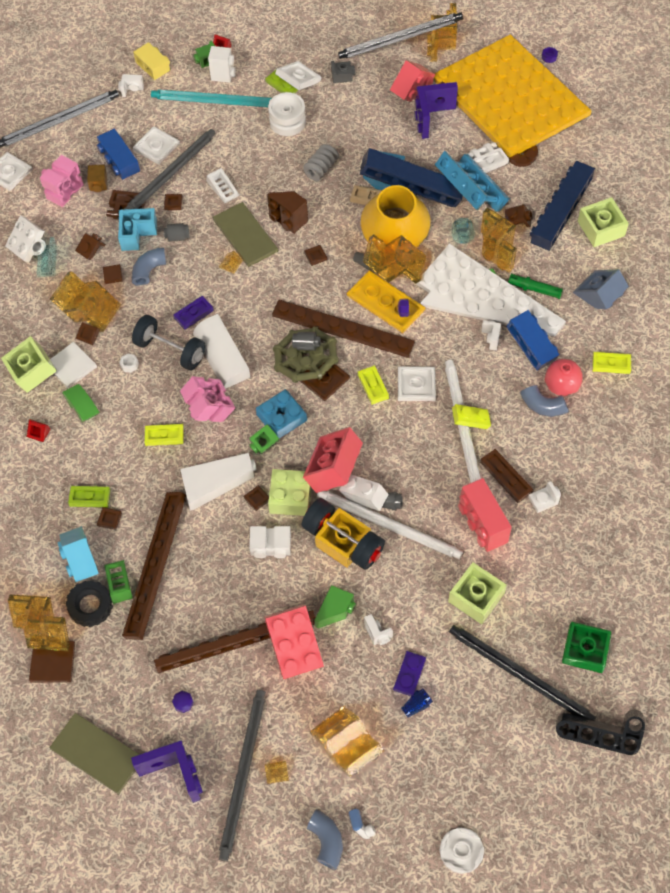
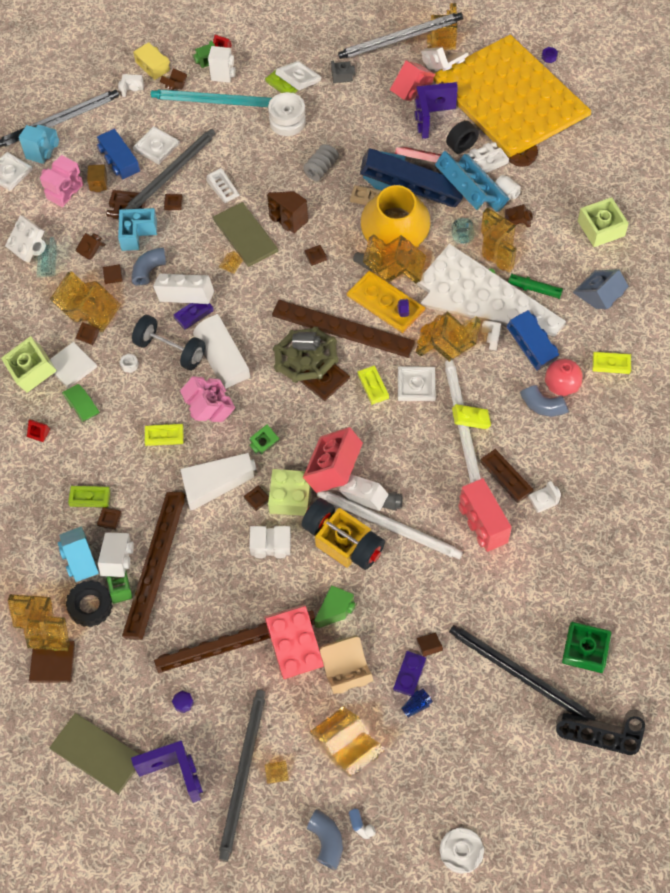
(38, 142): none -> medium azure brick
(115, 554): none -> white brick
(176, 80): none -> reddish brown bracket
(176, 232): dark grey brick -> none
(184, 288): none -> white brick
(279, 423): dark azure brick -> none
(345, 664): none -> tan bracket
(373, 628): white bracket -> none
(419, 154): none -> tile
(429, 644): none -> reddish brown tile
(436, 59): none -> white bracket
(448, 336): none -> clear yellow bracket
(462, 136): none -> black tyre
(477, 593): yellowish green brick -> none
(508, 186): none -> white brick
(562, 205): dark blue brick -> none

